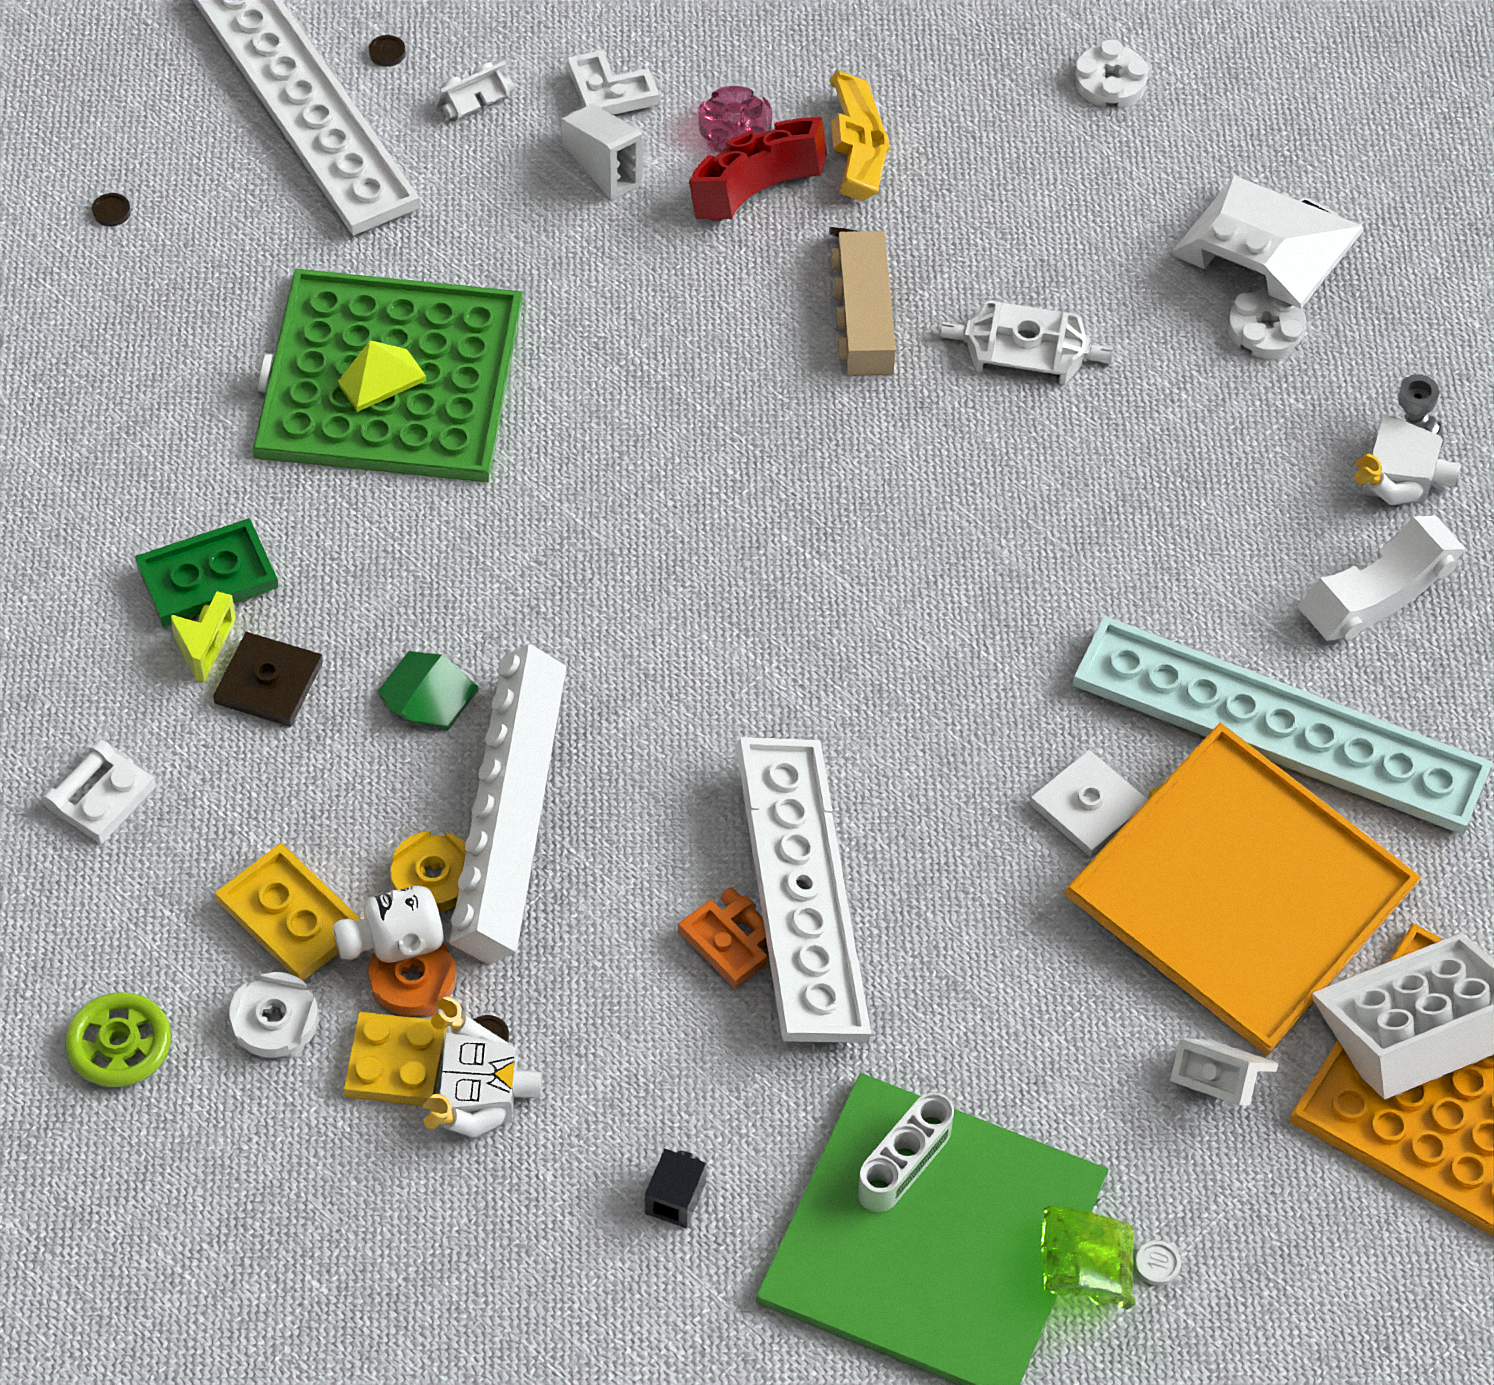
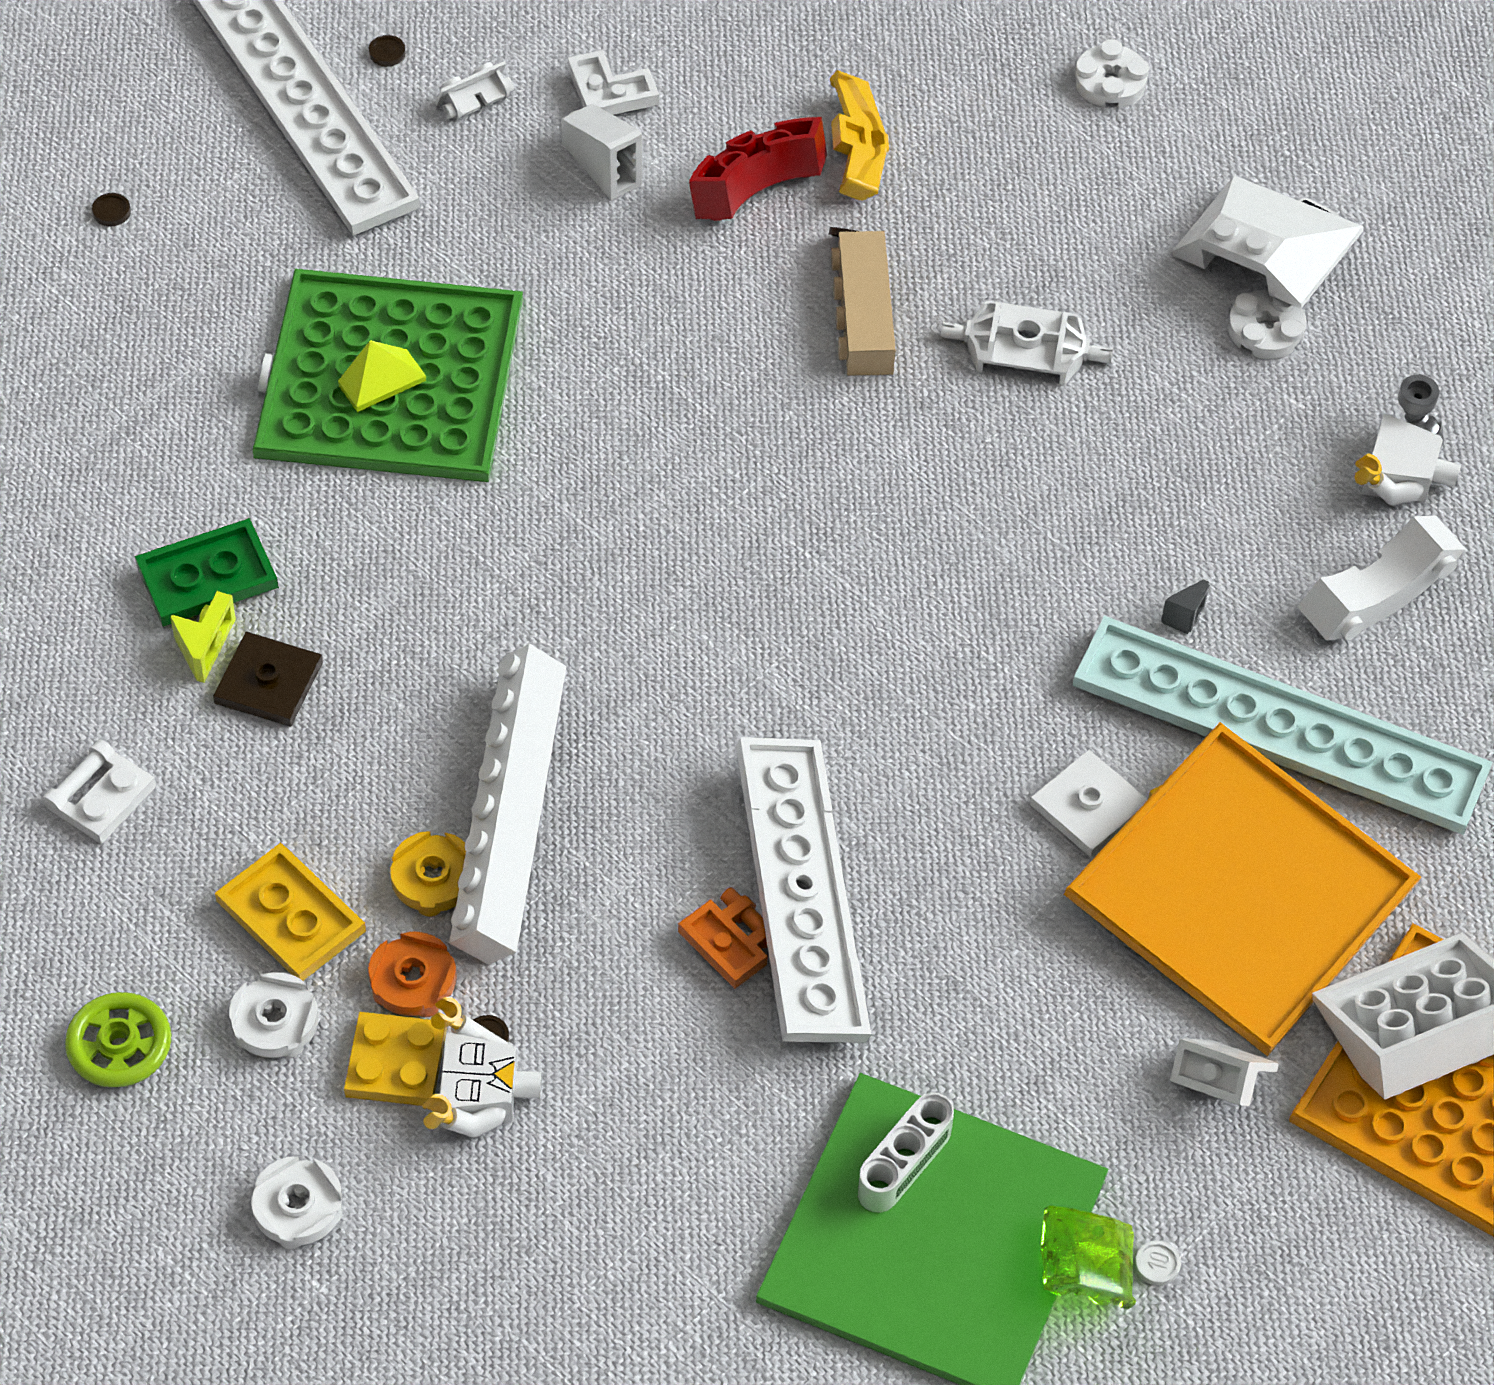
(291, 1225): none -> white plate
(394, 926): white piece -> none
(427, 690): green slope -> none
(675, 1187): black brick -> none
(728, 101): clear pink plate -> none
(1185, 607): none -> dark grey slope

